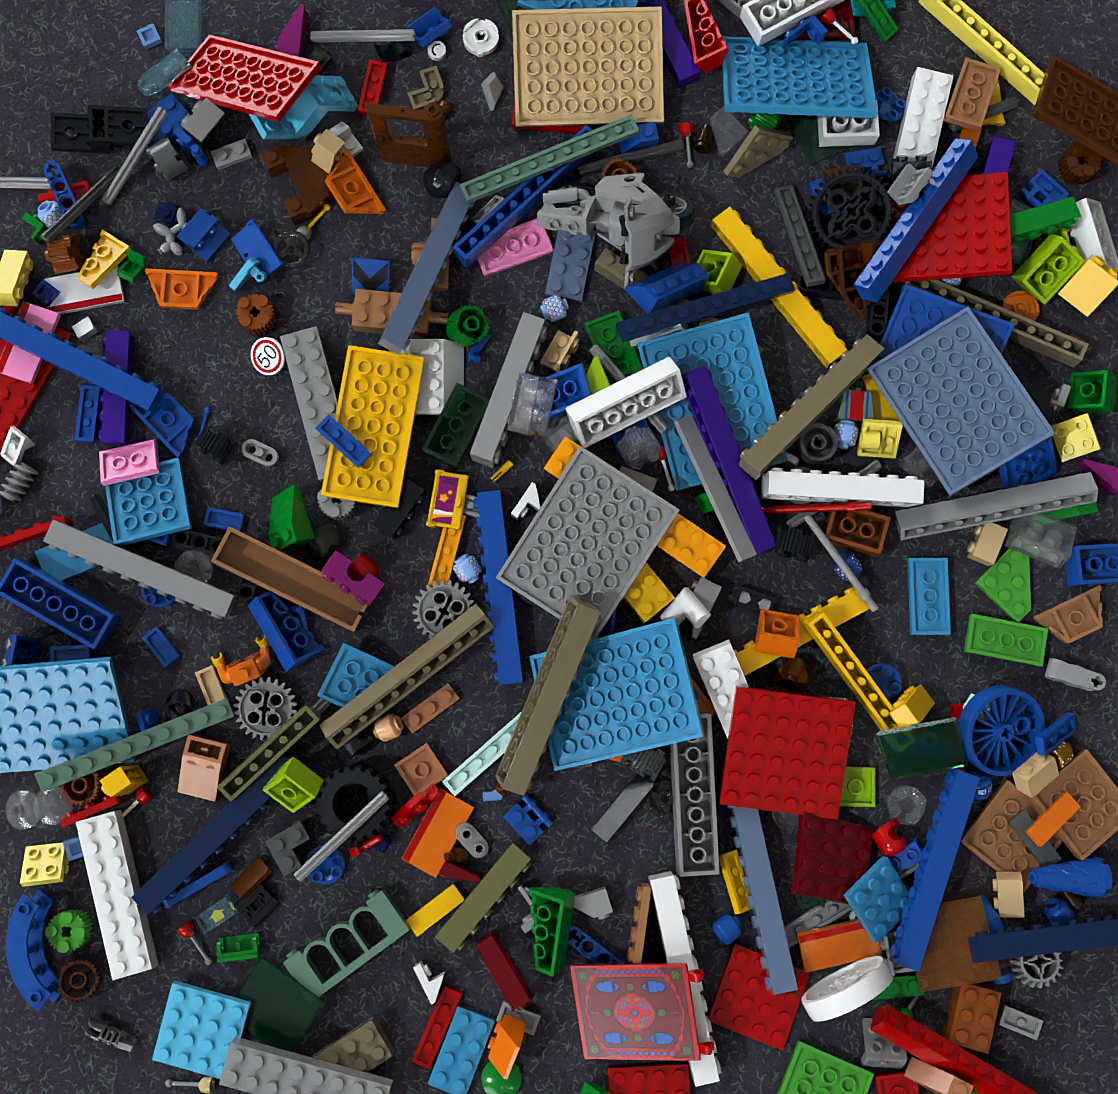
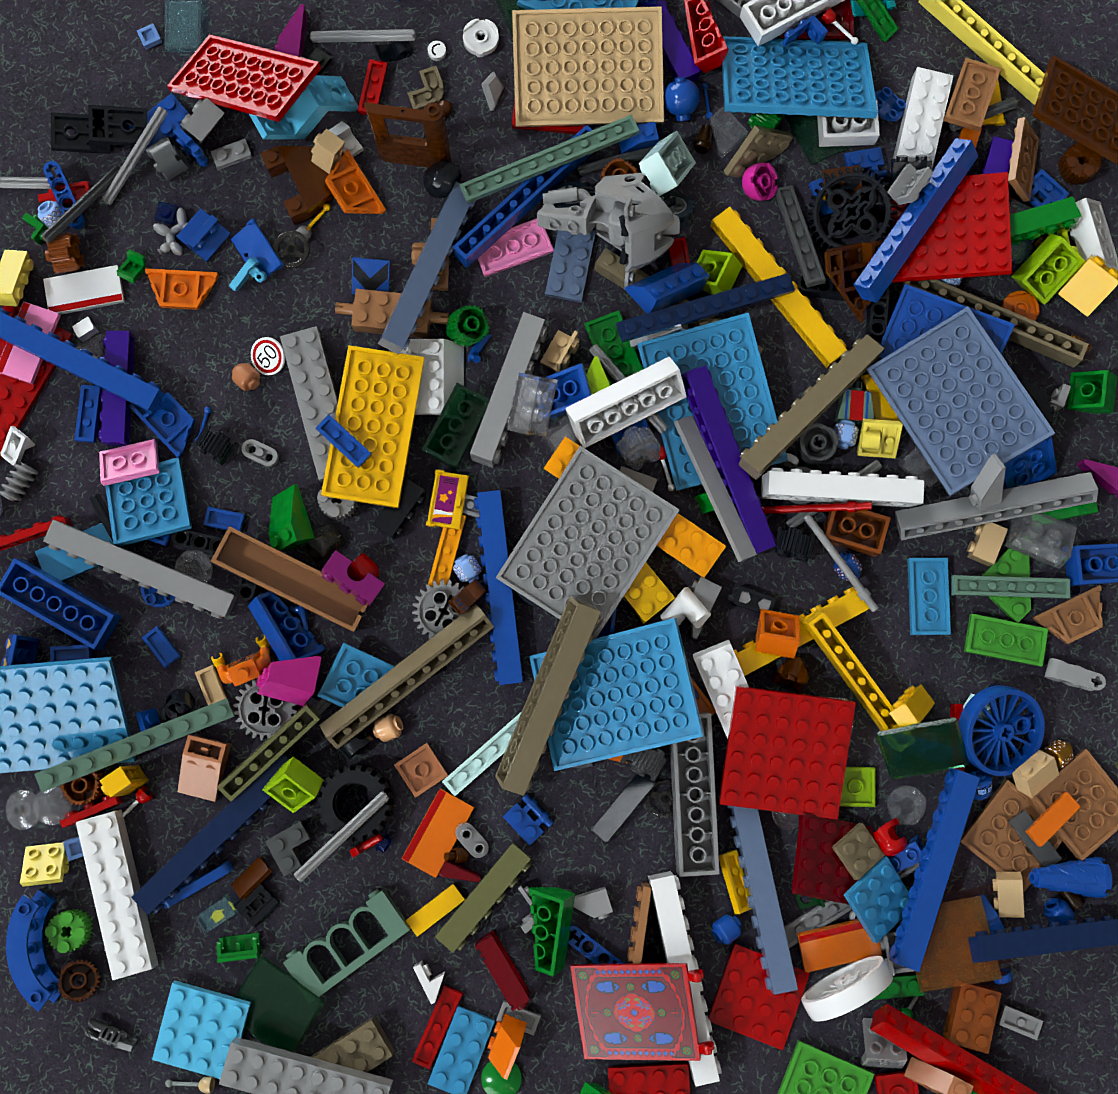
(46, 292): clear blue plate -> none
(105, 257): yellow wing -> none
(163, 73): clear light blue tile -> none
(187, 931): hinge -> none
(245, 376): none -> nougat head
(252, 305): dark orange brick -> none
(290, 679): none -> dark pink slope
(330, 869): blue dish -> none
(415, 806): red hinge -> none
(429, 27): blue bracket -> none
(430, 708): nougat plate -> none
(466, 596): none -> reddish brown leg
(491, 205): light grey plate -> none
(495, 795): medium blue arm -> none
(503, 469): yellow pin -> none
(529, 498): white slope -> none
(554, 308): light blue head -> none
(667, 163): none -> light aqua brick
(681, 98): none -> blue brick
(686, 130): hinge -> none
(705, 86): none -> blue hinge
(759, 181): none -> dark pink cylinder
(858, 851): none -> dark tan plate
(886, 678): blue dish -> none
(988, 485): none -> light grey slope
(1010, 587): none -> sand green plate
(1023, 159): none -> medium nougat plate
(1040, 977): light grey gear -> none
(1055, 733): blue plate -> none
(1075, 437): light yellow plate -> none

